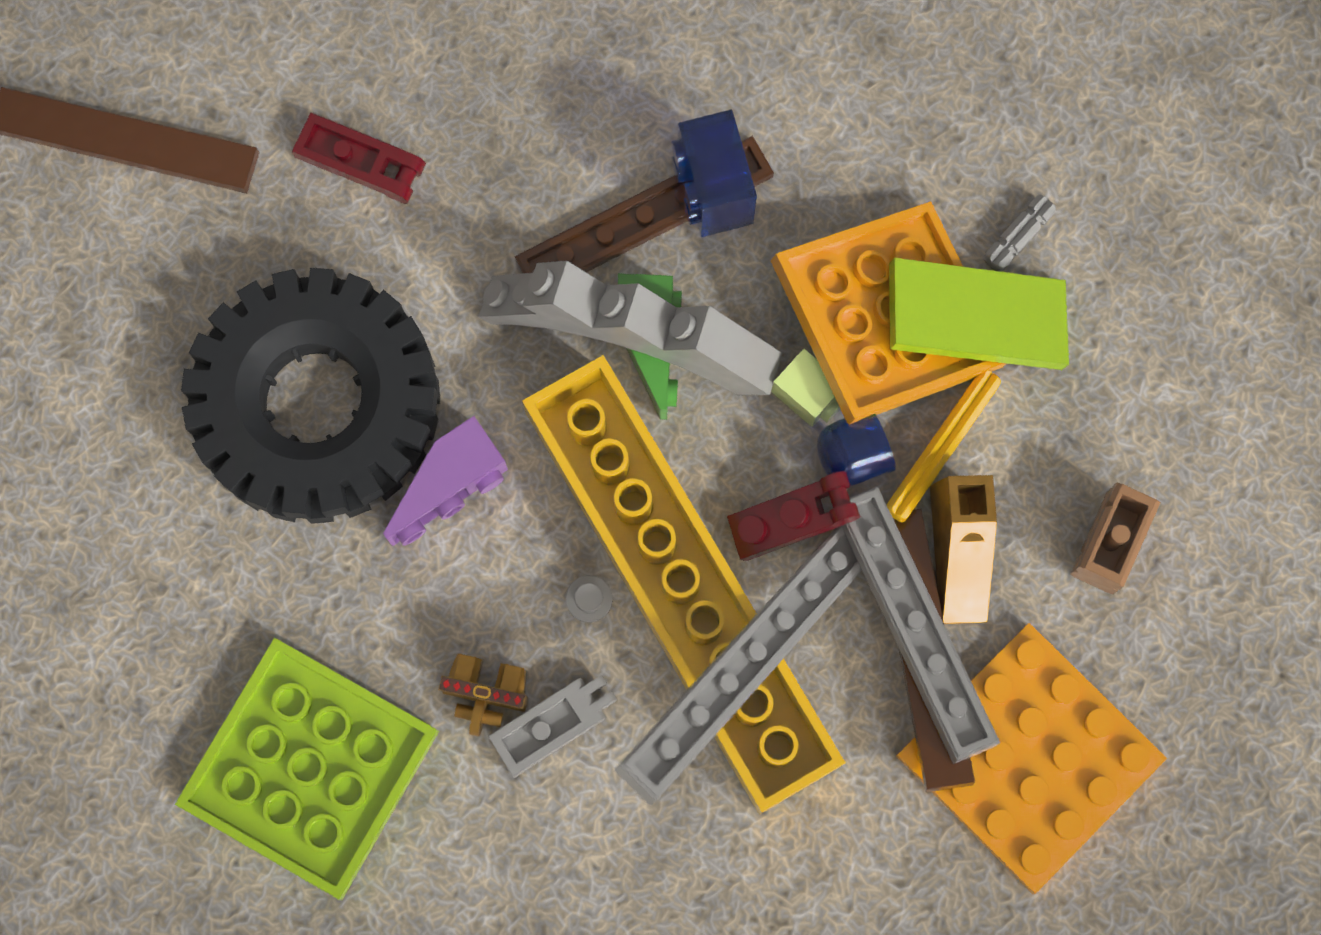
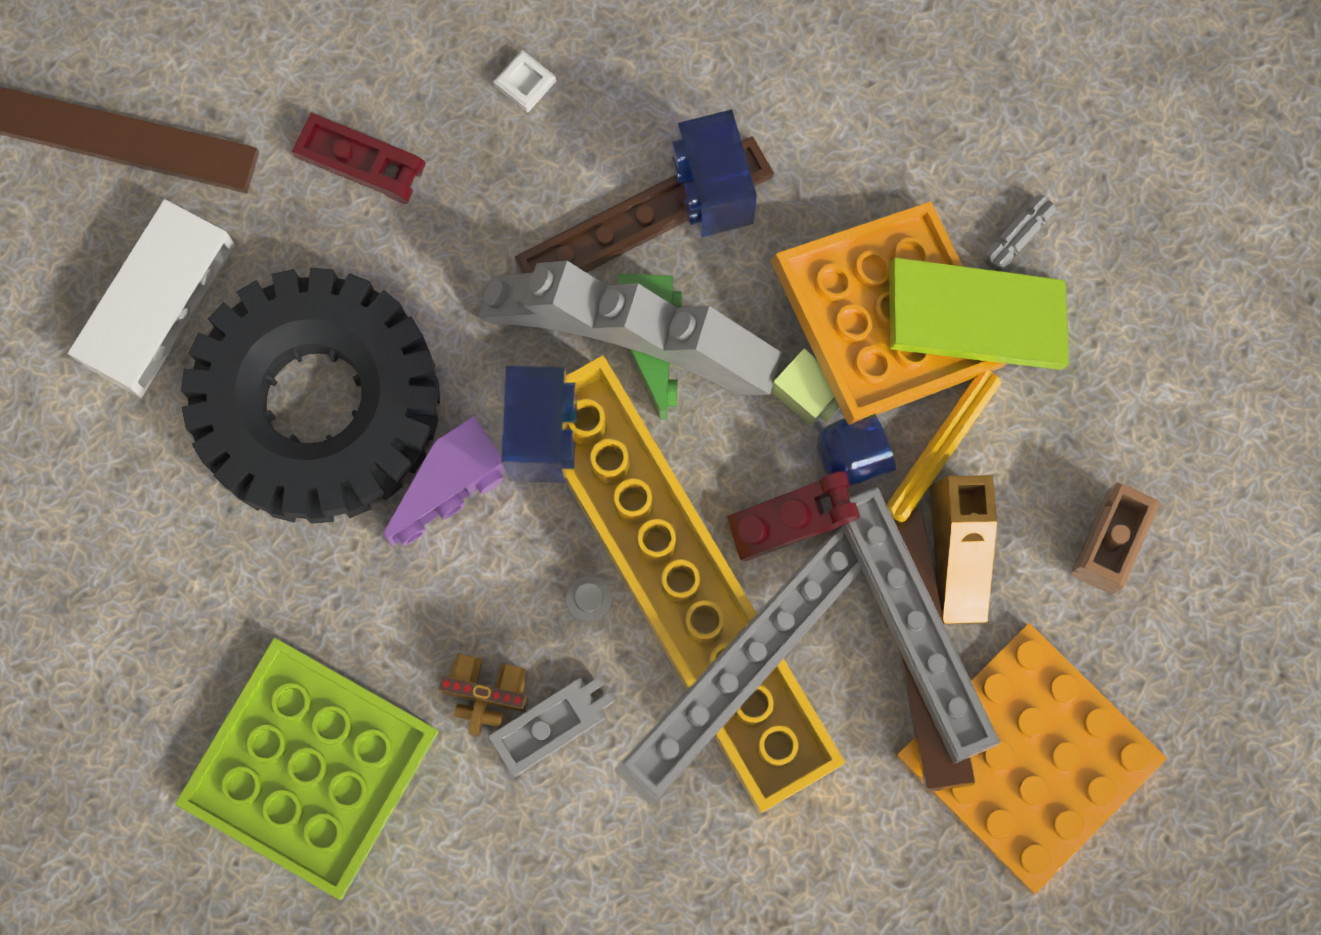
(152, 298): none -> white brick
(524, 81): none -> white tile
(536, 422): none -> clear blue brick

